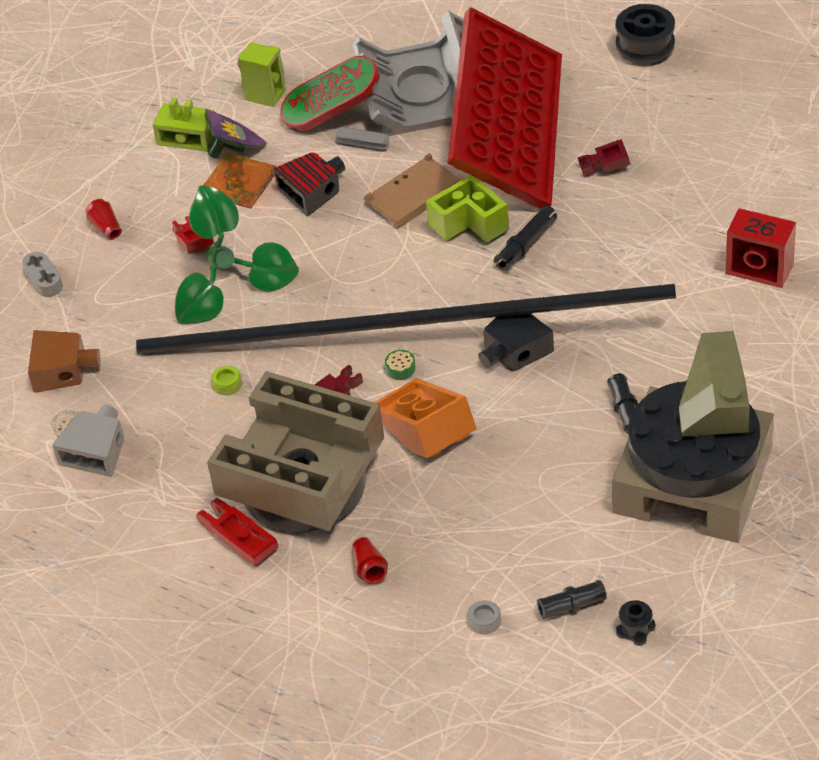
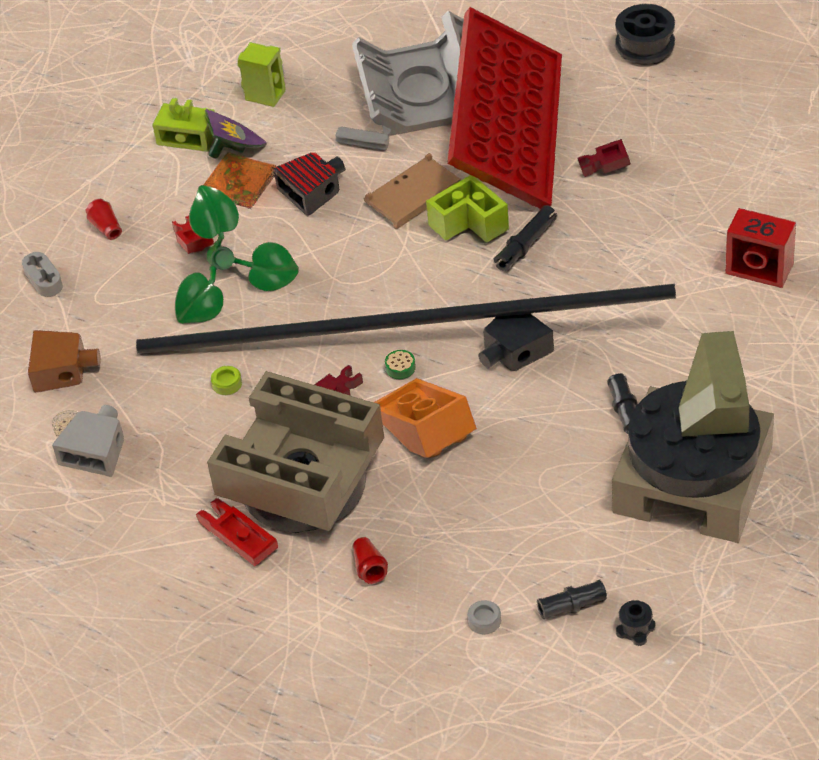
(330, 93): tile -> none

